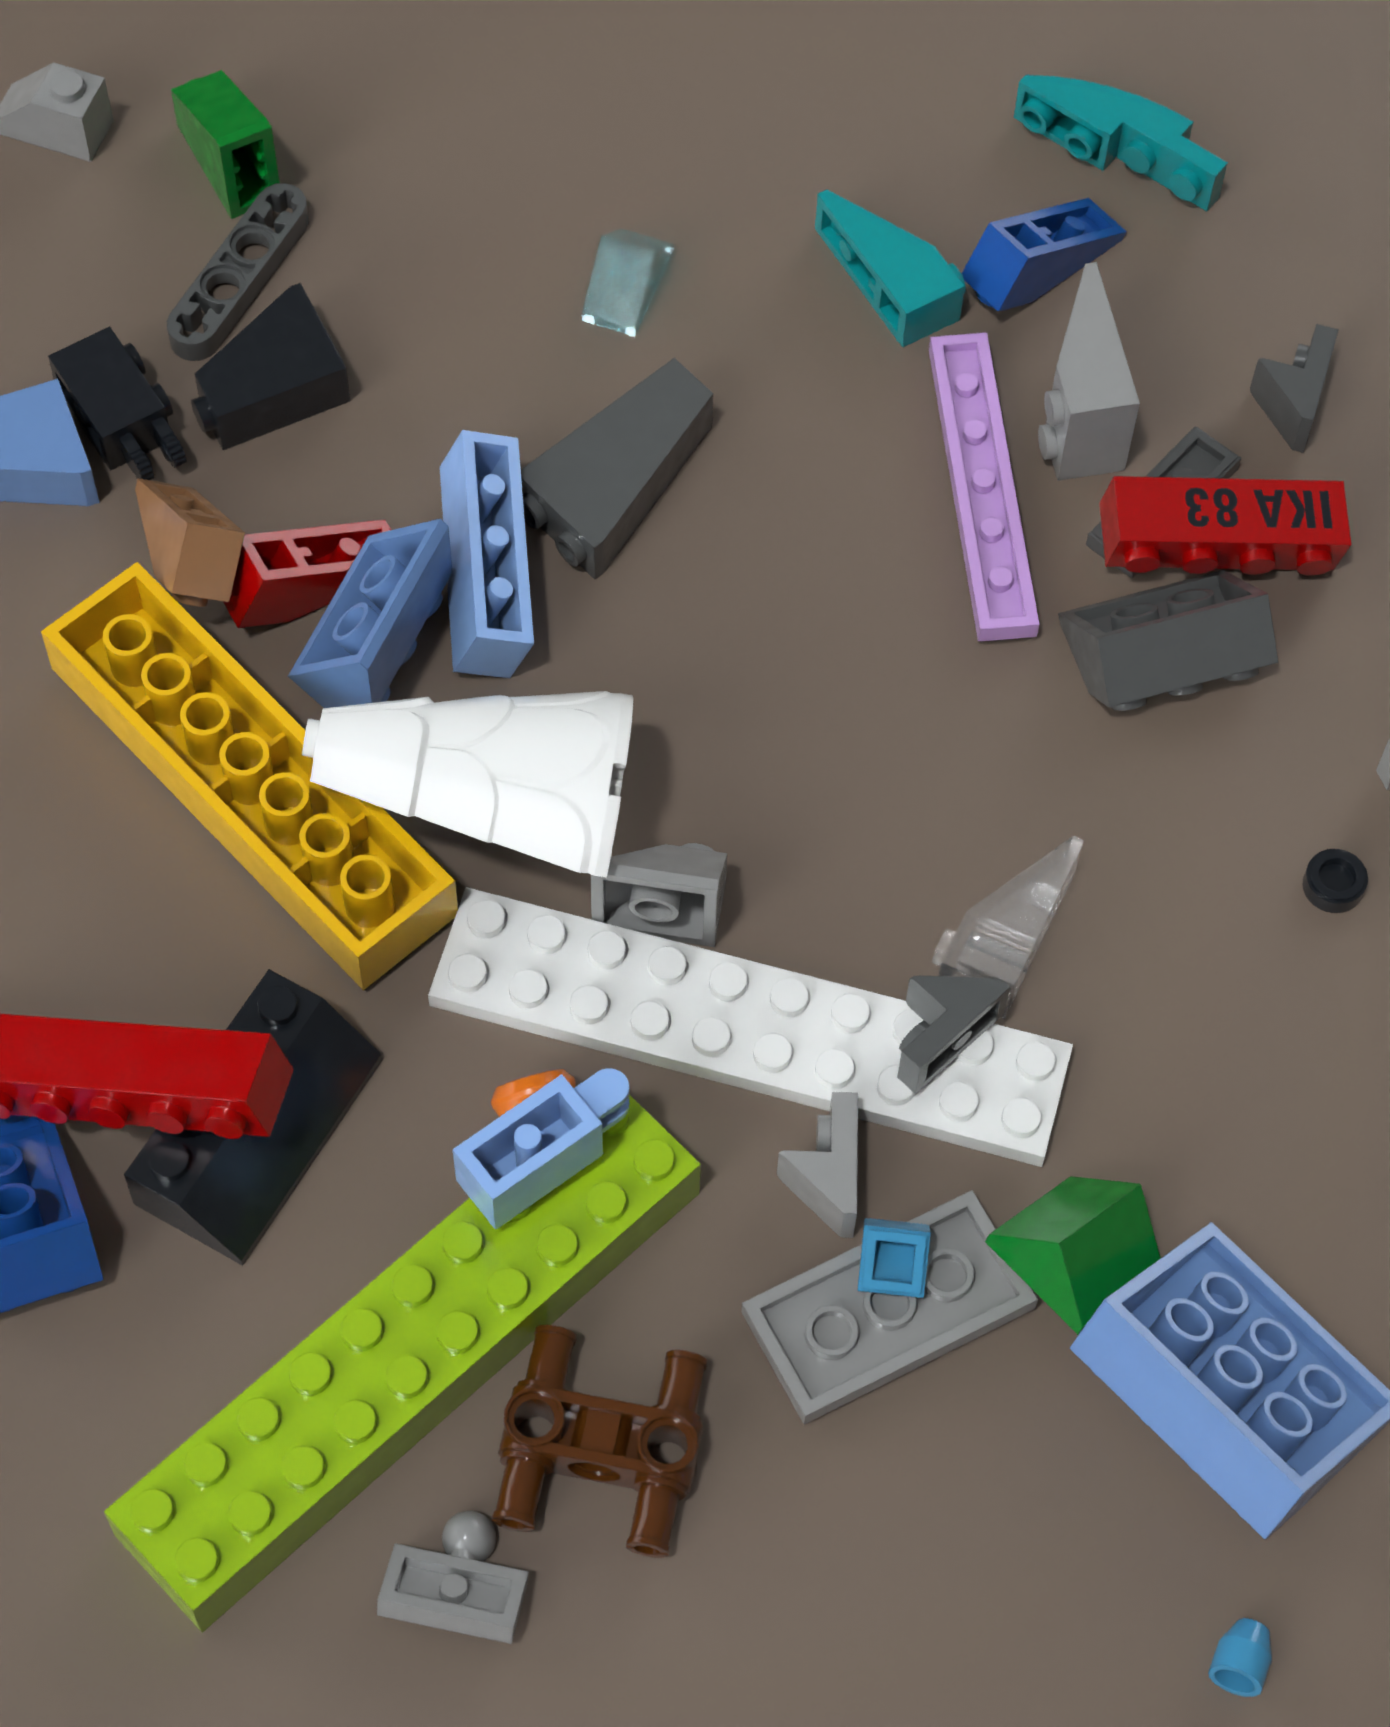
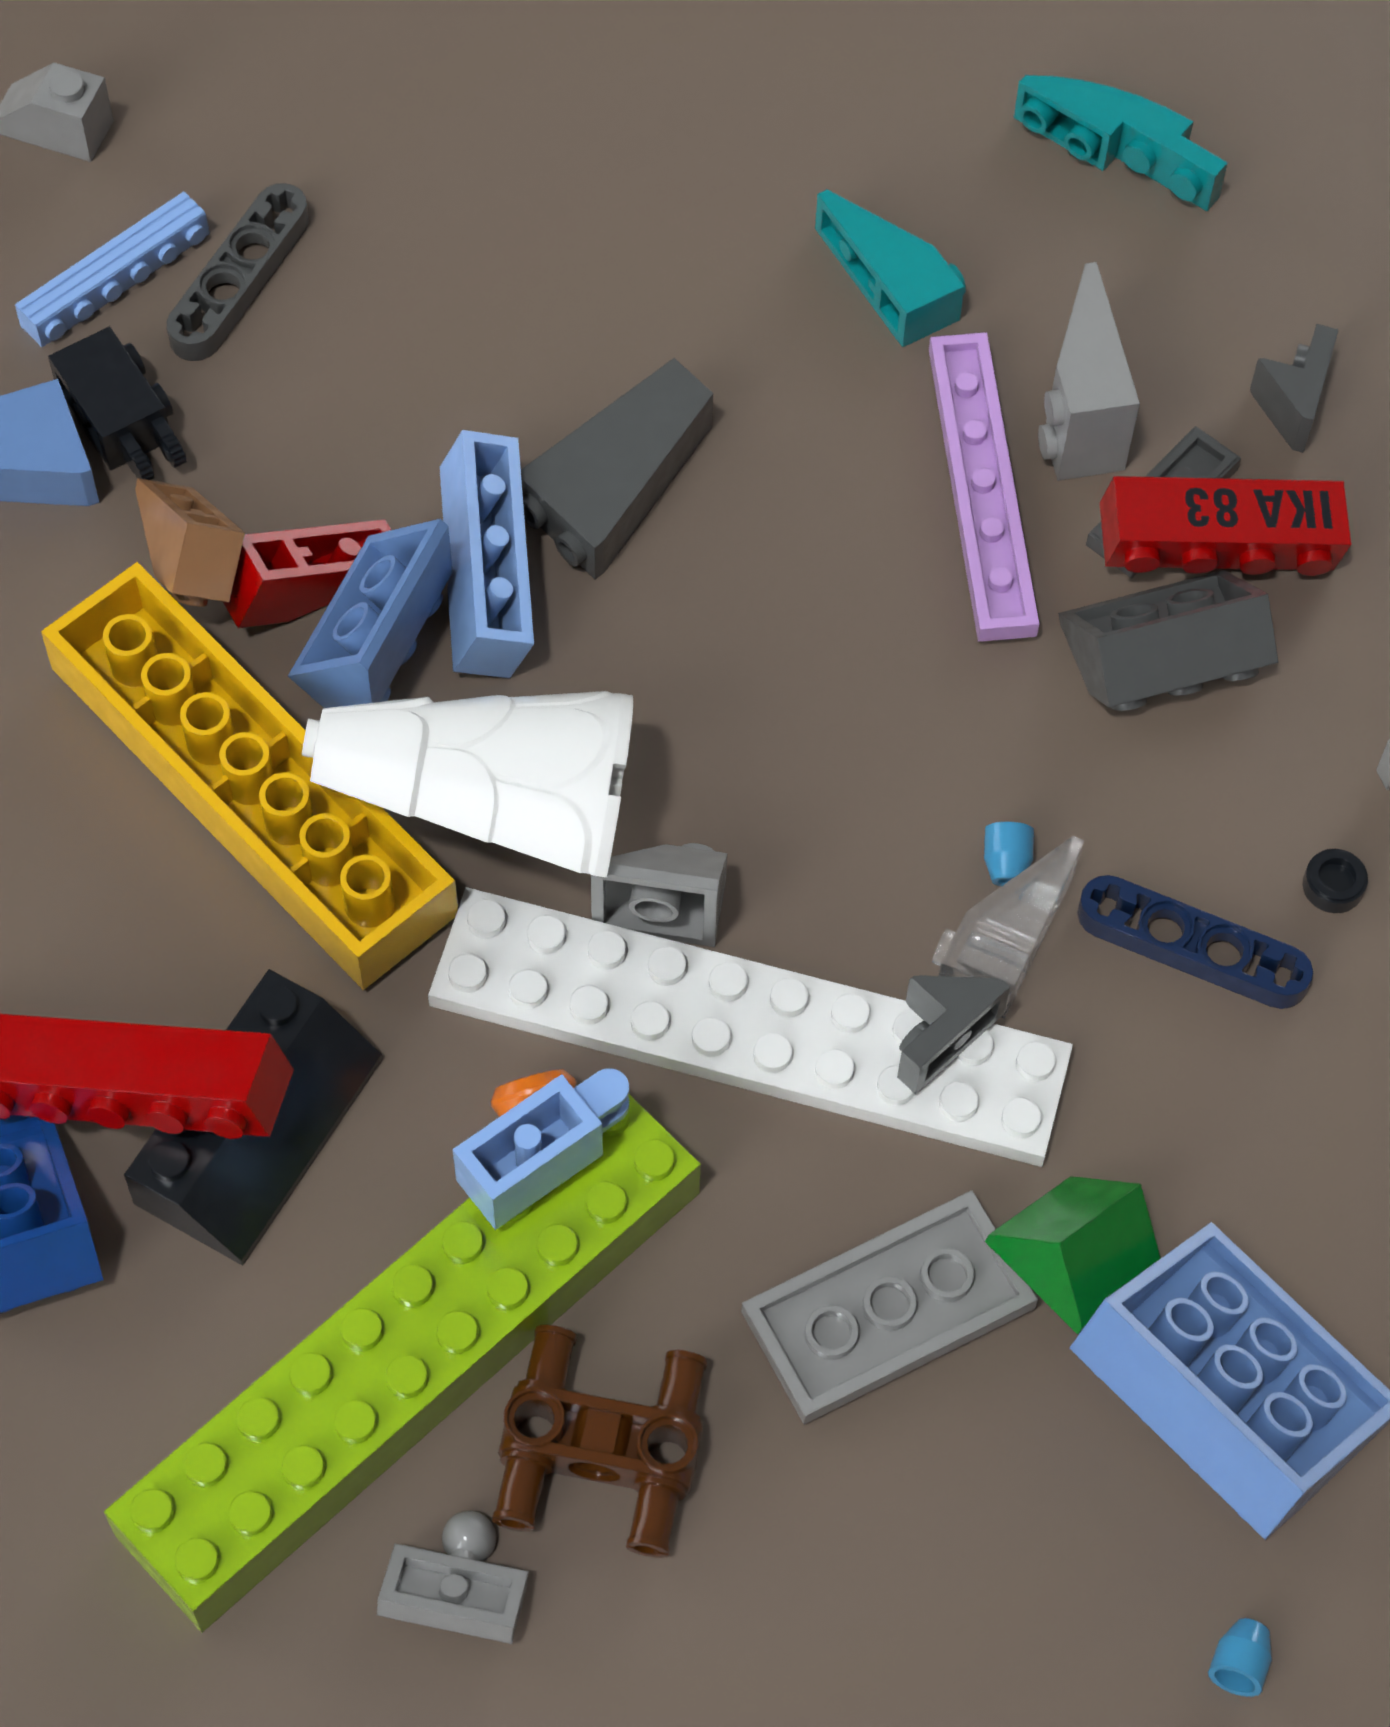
(112, 269): none -> light blue piece
(227, 139): green slope -> none
(271, 374): black slope -> none
(625, 279): clear light blue slope -> none
(829, 1175): light grey slope -> none
(894, 1257): dark azure slope -> none
(1007, 850): none -> dark azure hose
(1037, 251): blue slope -> none
(1190, 951): none -> dark blue beam

